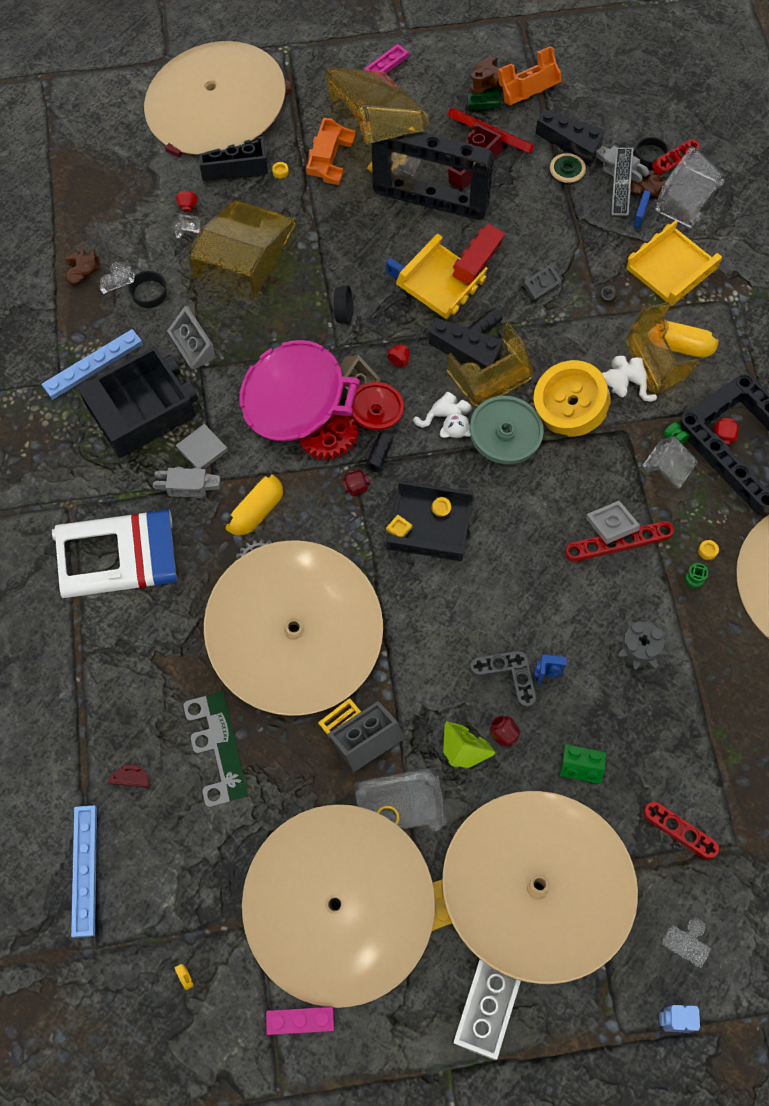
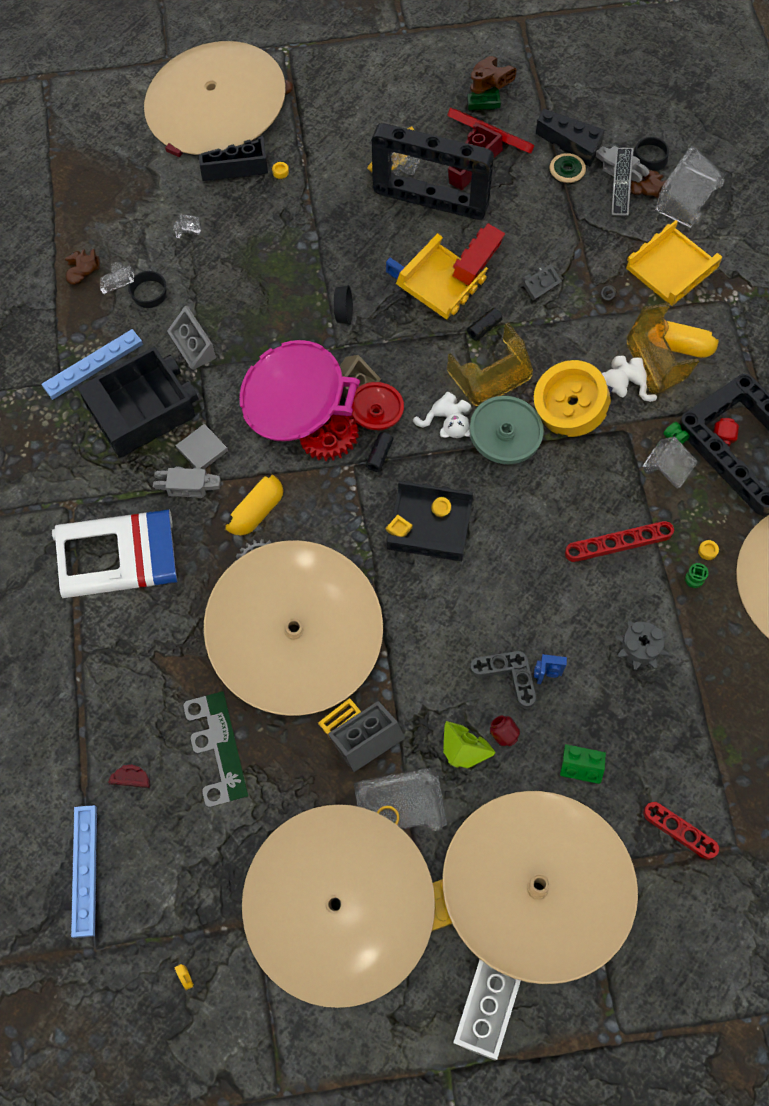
(186, 201): red cone -> none
(242, 239): clear yellow windscreen -> none
(300, 1021): dark pink plate -> none
(325, 150): orange bracket -> none
(356, 482): dark red head -> none
(376, 102): clear yellow windscreen -> none
(389, 60): dark pink plate -> none
(399, 355): red cone -> none
(465, 344): black wedge -> none
(531, 81): orange bracket -> none
(613, 522): light grey tile -> none
(641, 210): blue tile -> none
(675, 155): red beam -> none
(680, 1018): light blue brick -> none
(686, 944): clear plate -> none

